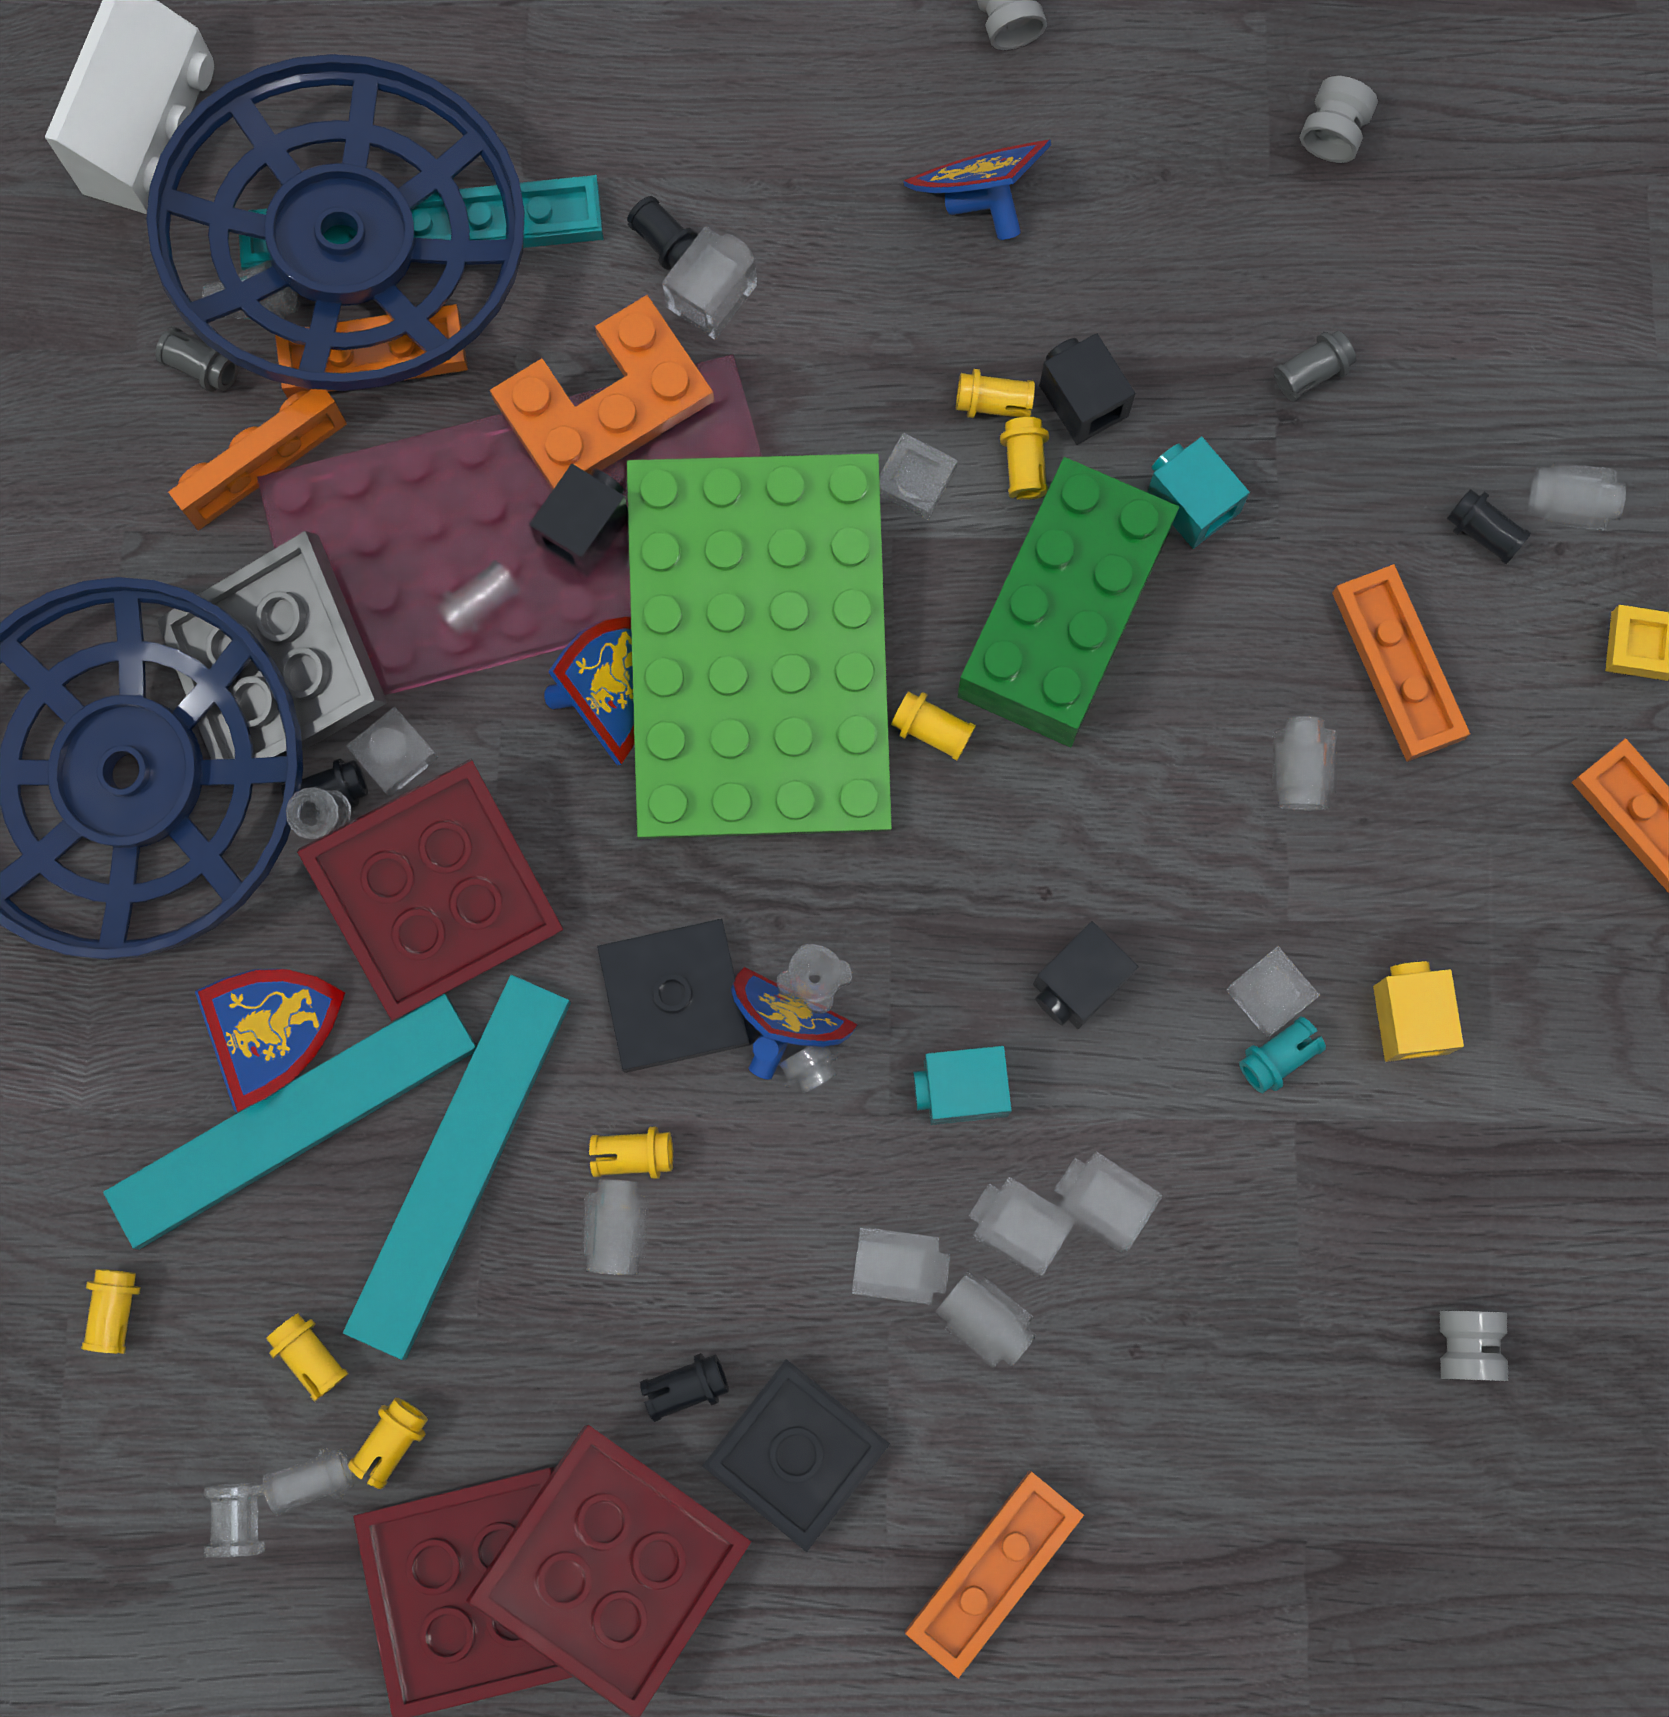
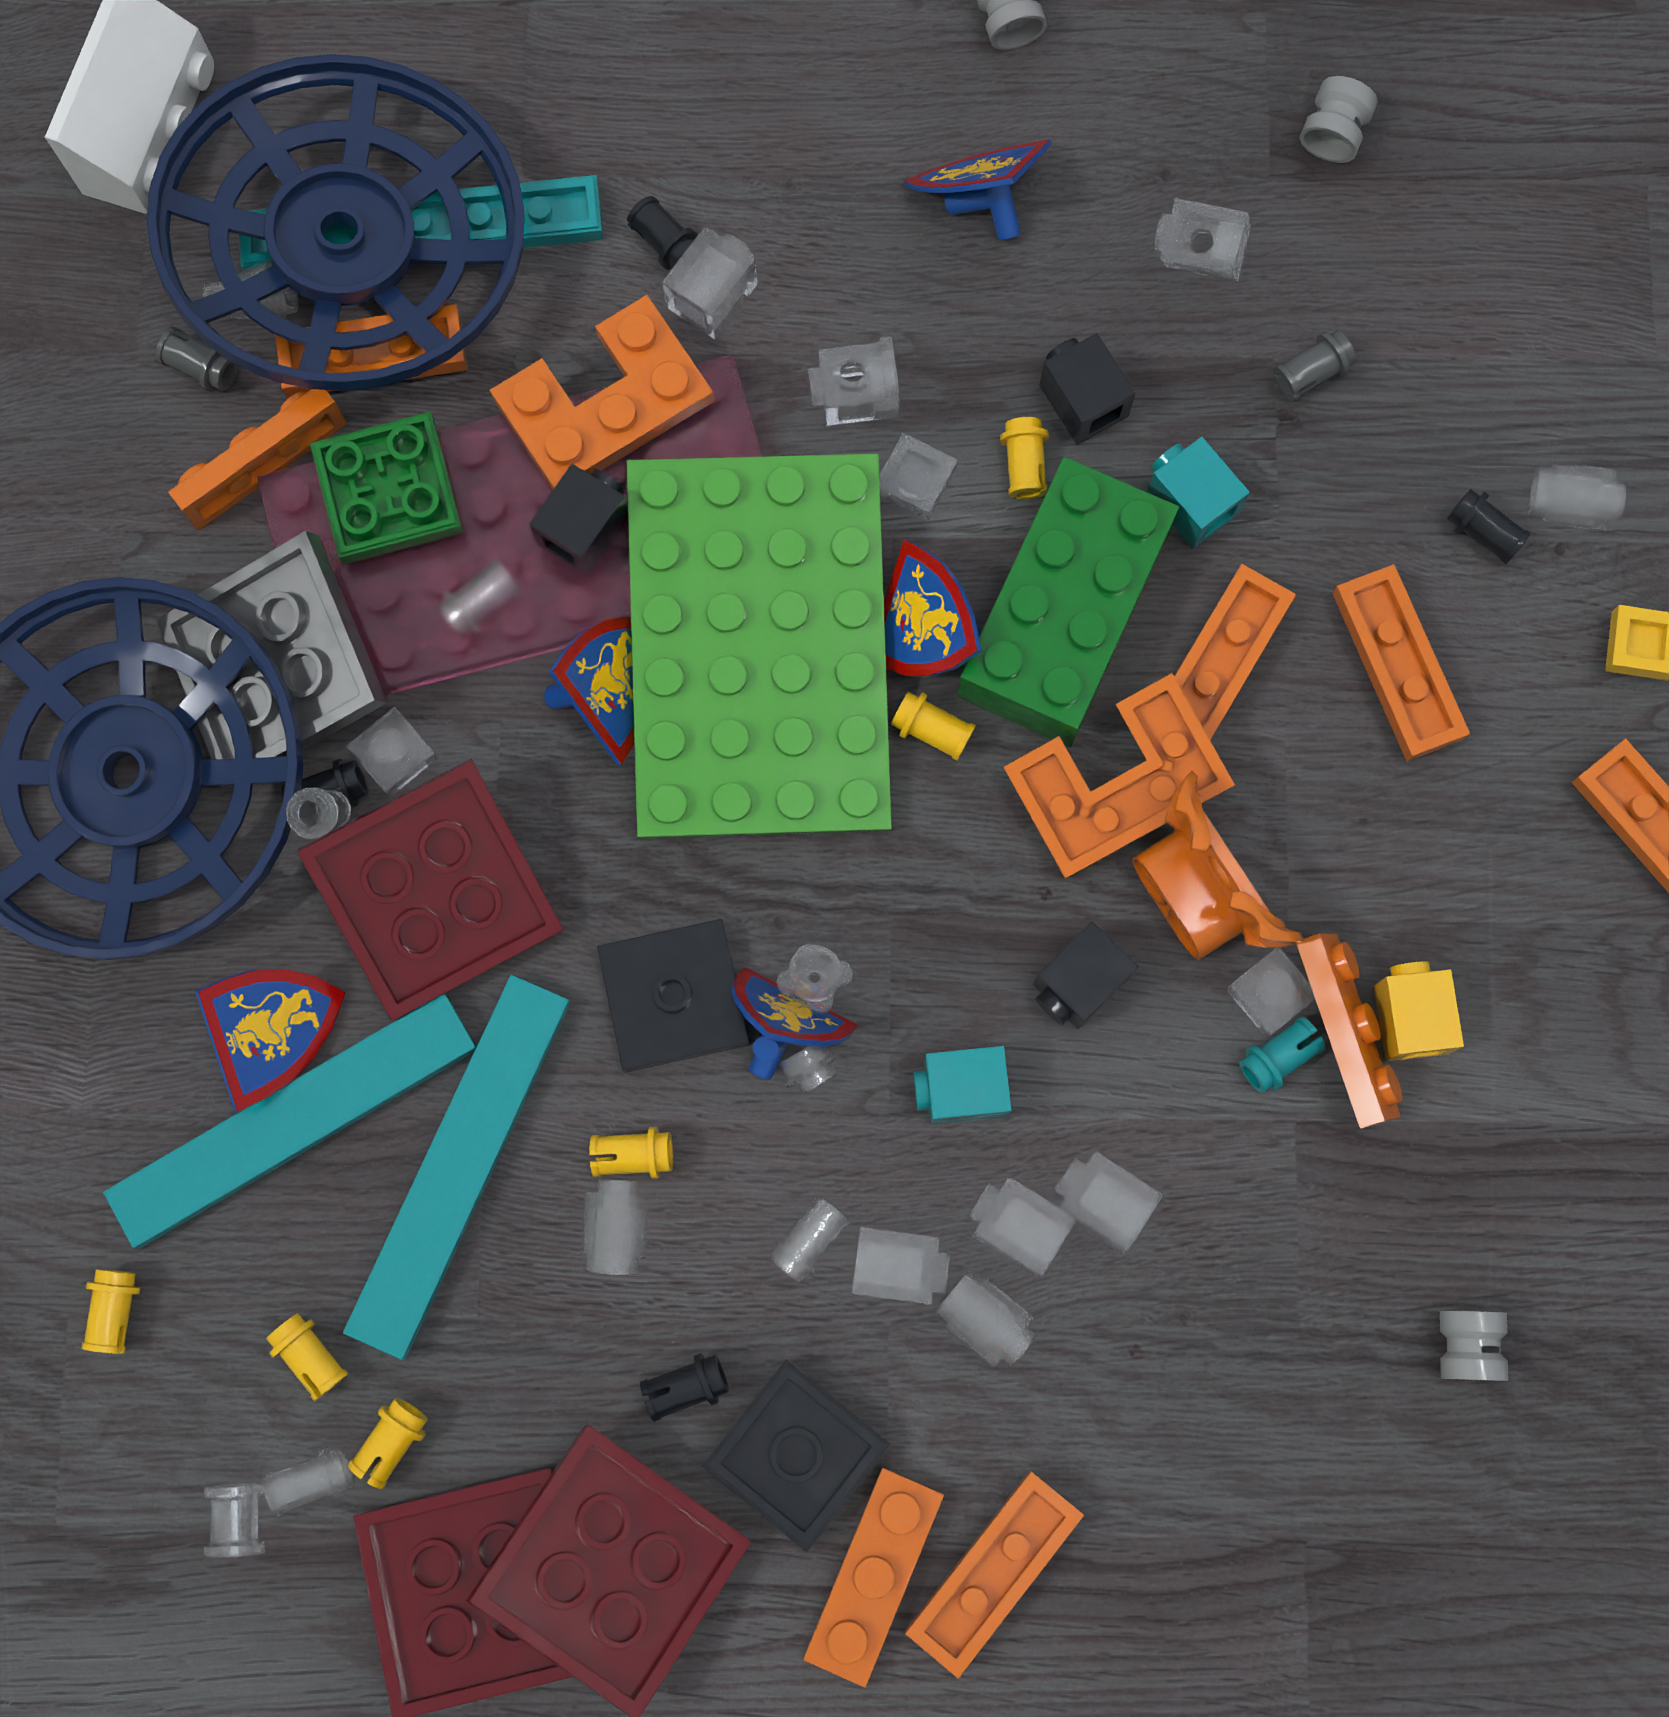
(386, 488): none -> green tile
(808, 1240): none -> clear pin
(867, 399): none -> clear brick
(873, 1577): none -> orange plate
(927, 616): none -> shield
(994, 395): yellow pin -> none
(1089, 824): none -> orange plate
(1189, 218): none -> clear brick
(1203, 885): none -> orange piece
(1231, 644): none -> orange plate
(1304, 764): clear brick -> none
(1351, 1029): none -> orange plate

